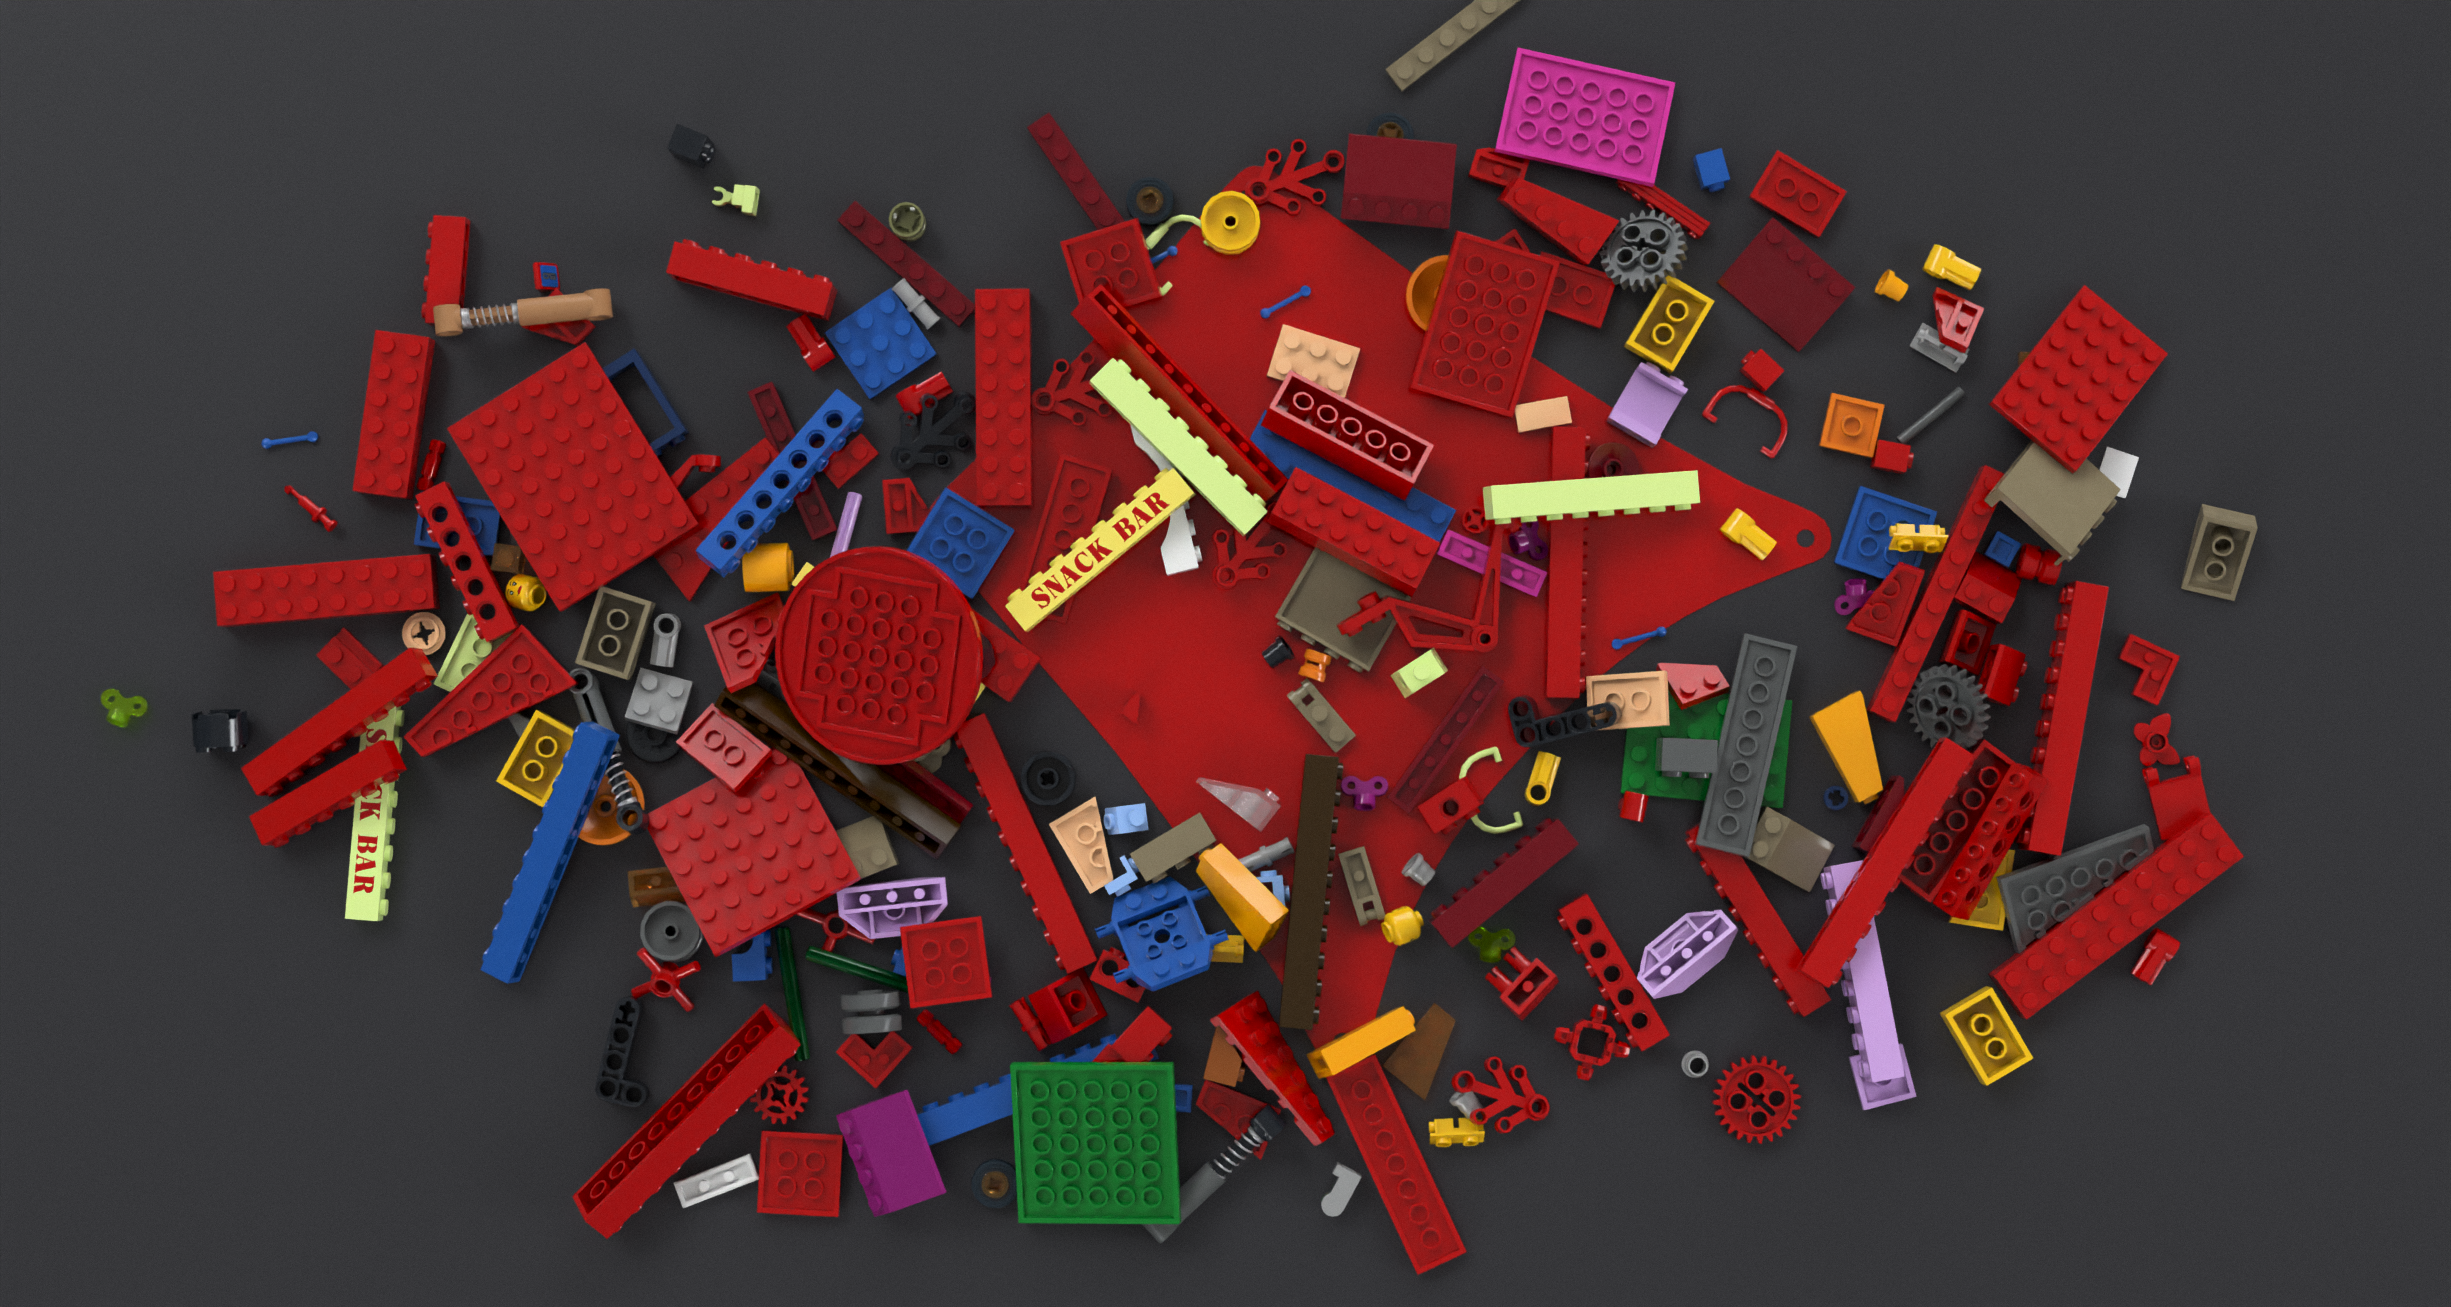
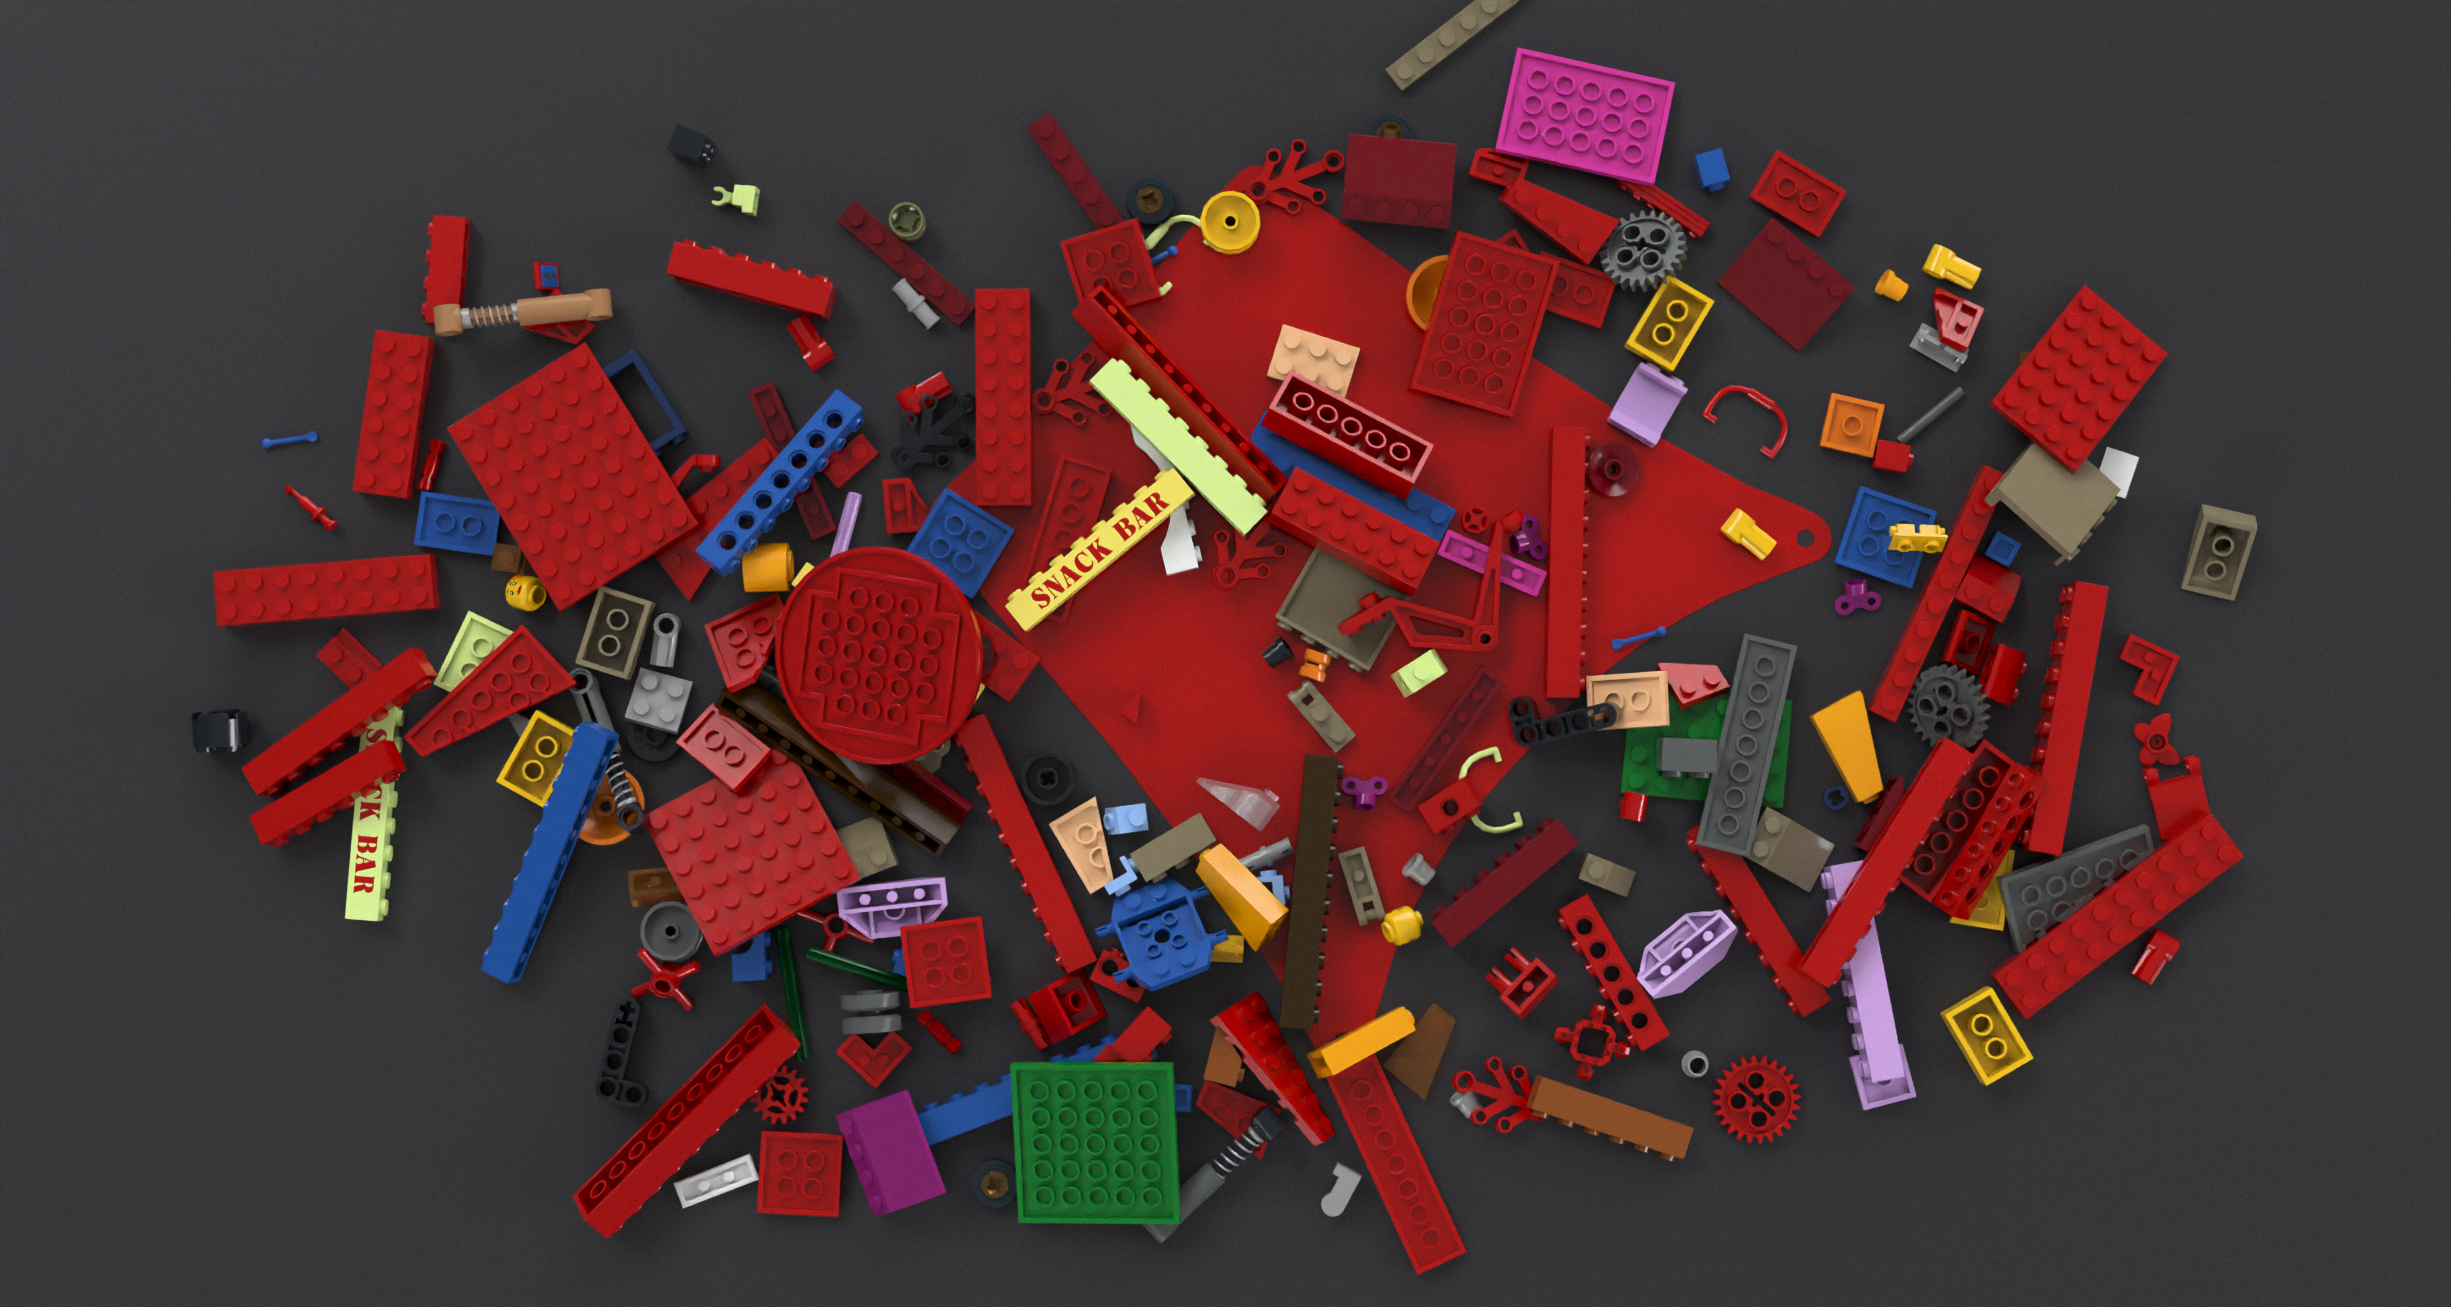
(122, 707): clear neon green piece -> none
(413, 627): light nougat gear -> none
(443, 497): red brick -> none
(880, 343): blue plate -> none
(1304, 291): blue hinge -> none
(1444, 1134): yellow hinge -> none
(1491, 943): clear neon green piece -> none
(1542, 414): light nougat tile -> none
(1543, 776): yellow piece -> none
(1591, 495): yellowish green brick -> none
(1605, 874): none -> dark tan slope
(1610, 1117): none -> dark orange brick
(1760, 369): red brick -> none
(1889, 605): red wing -> none
(2039, 564): red wheel -> none

